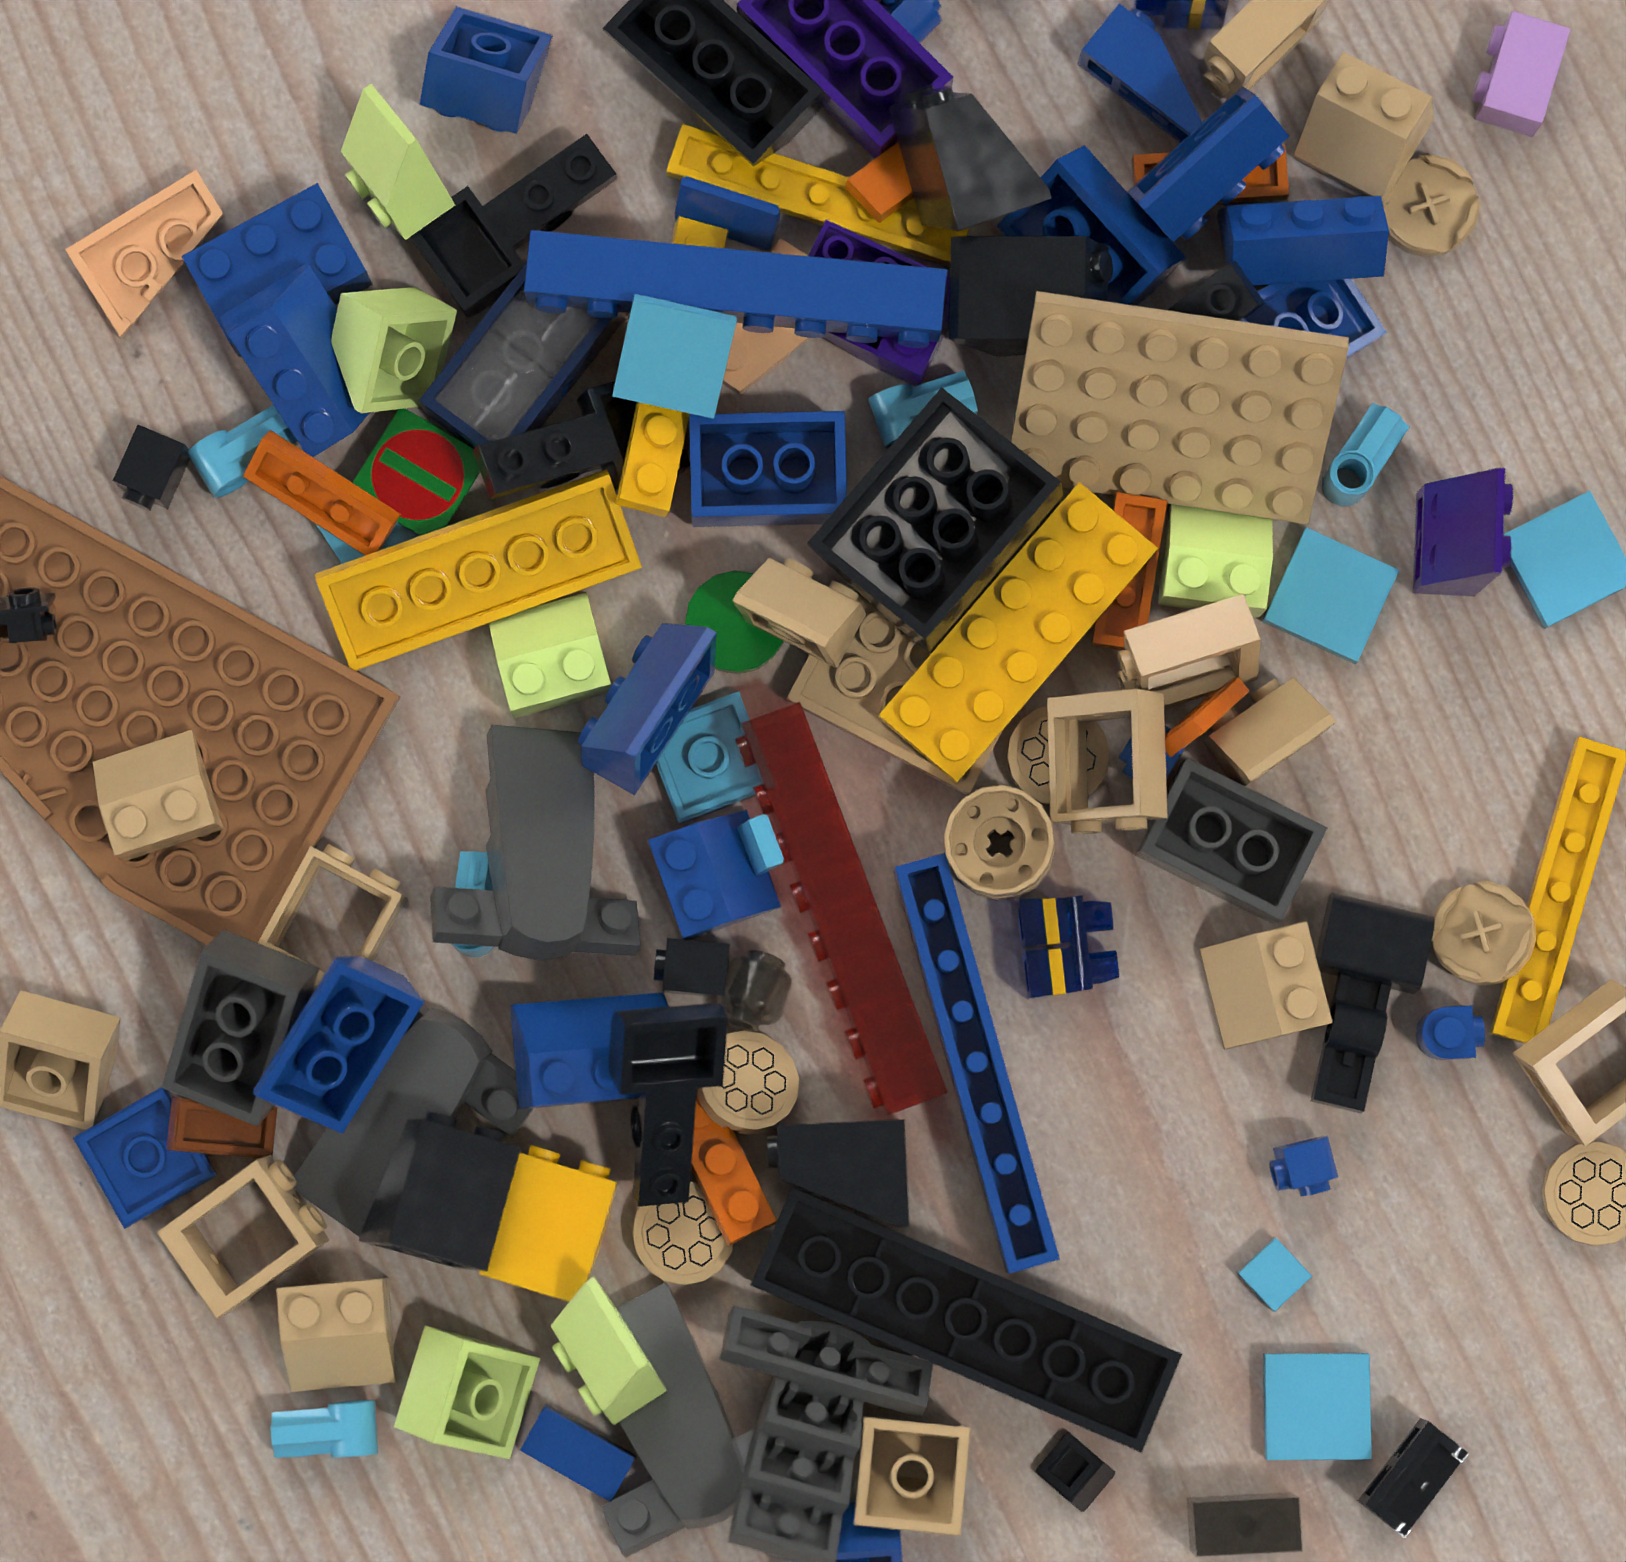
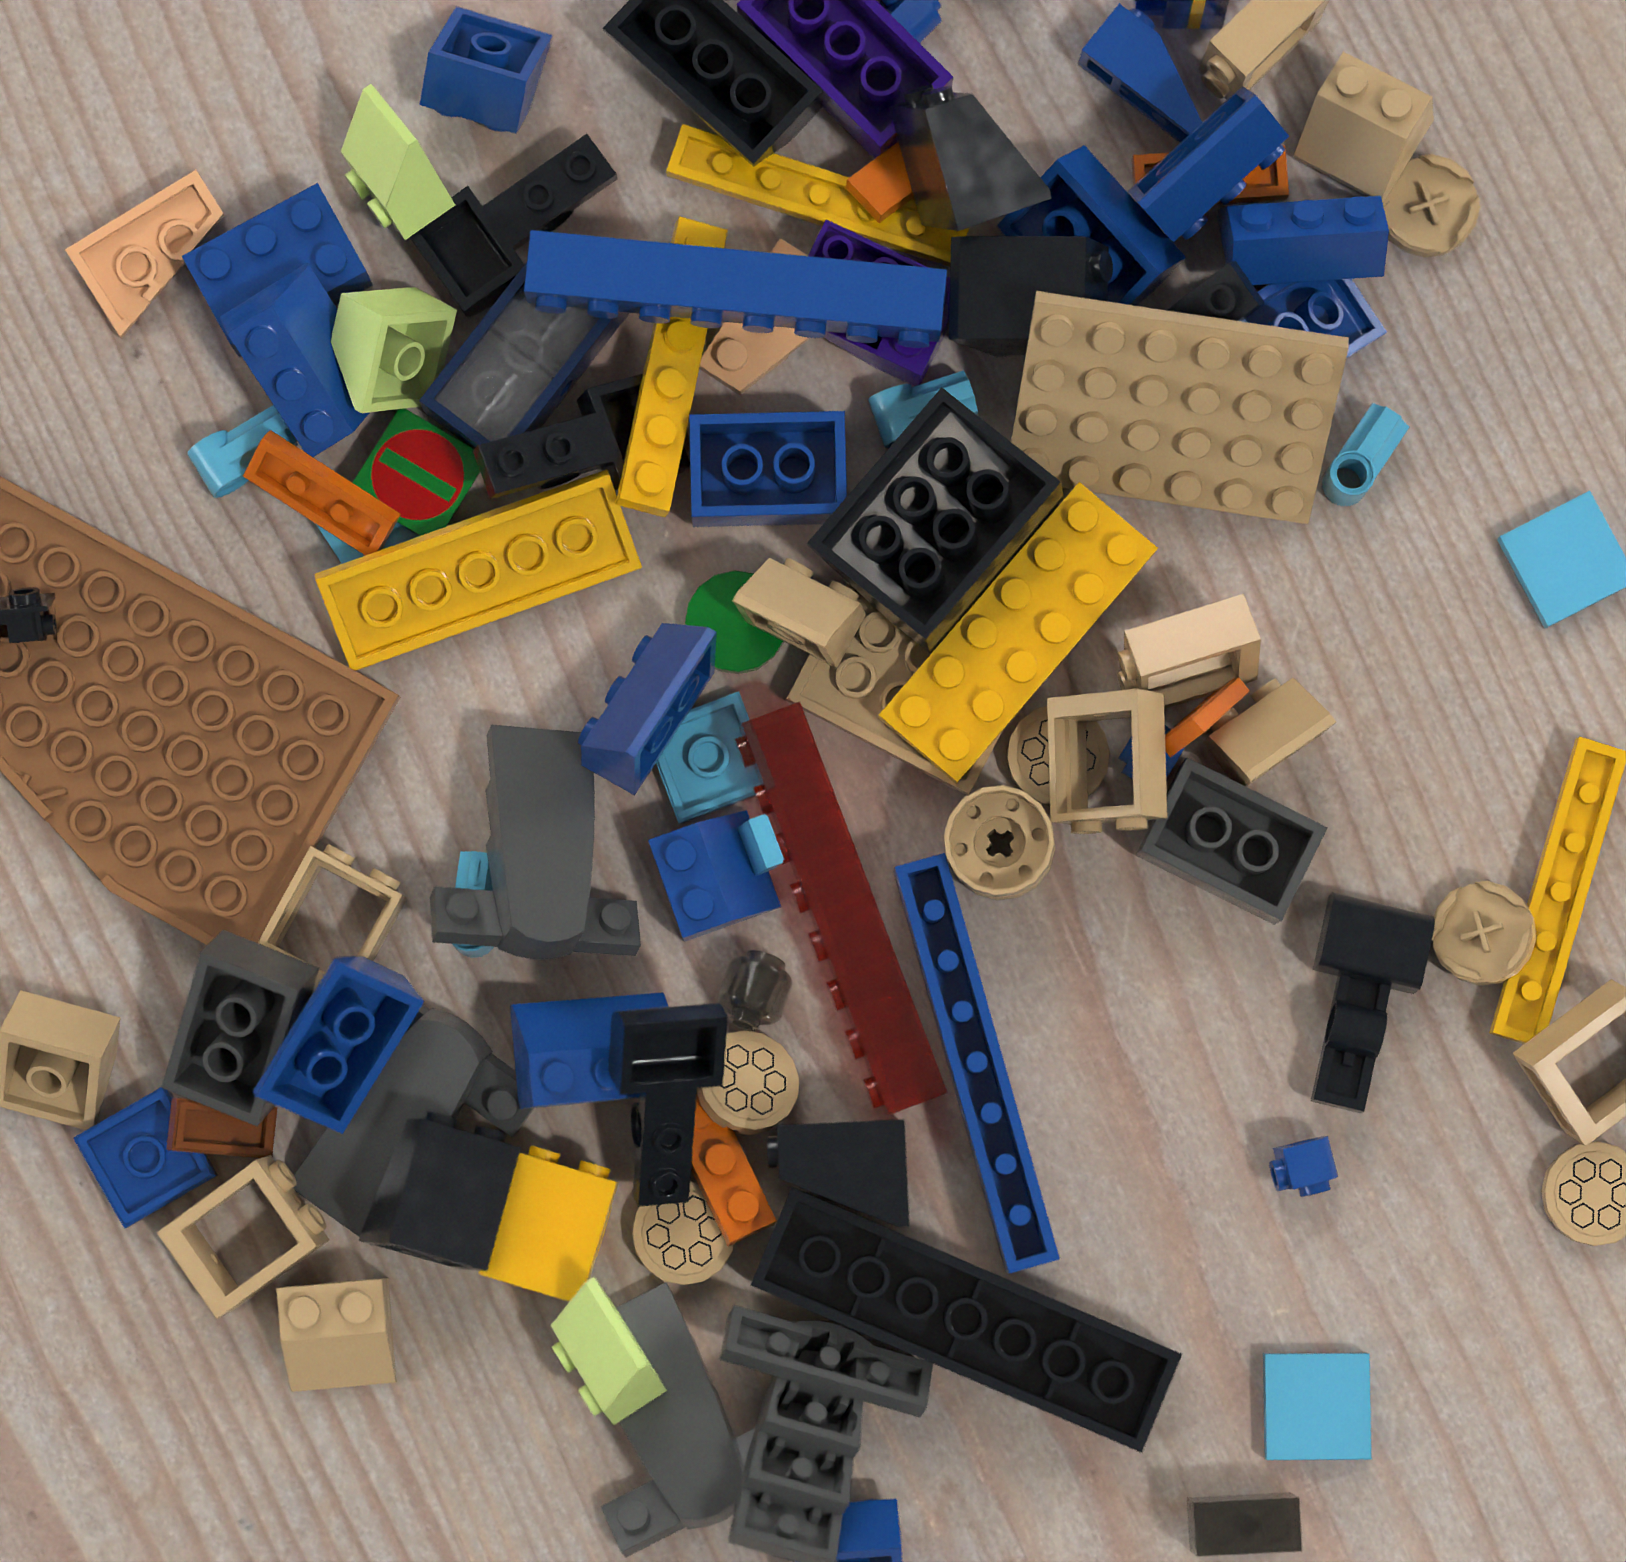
(151, 469): black brick -> none
(155, 796): tan slope -> none
(339, 1429): medium azure piece -> none
(466, 1393): yellowish green slope -> none
(550, 656): yellowish green slope -> none
(578, 1452): blue slope -> none
(674, 356): medium azure tile -> none
(692, 967): black brick -> none
(744, 217): blue slope -> none
(912, 1476): tan slope -> none
(1061, 923): clear blue hips -> none
(1075, 1472): black slope -> none
(1134, 602): orange plate -> none
(1216, 558): yellowish green slope -> none
(1265, 985): tan slope -> none
(1274, 1274): medium azure tile -> none
(1330, 595): medium azure tile -> none
(1412, 1476): black hinge -> none
(1450, 1033): blue plate -> none
(1461, 533): dark purple slope -> none
(1521, 73): lavender brick -> none

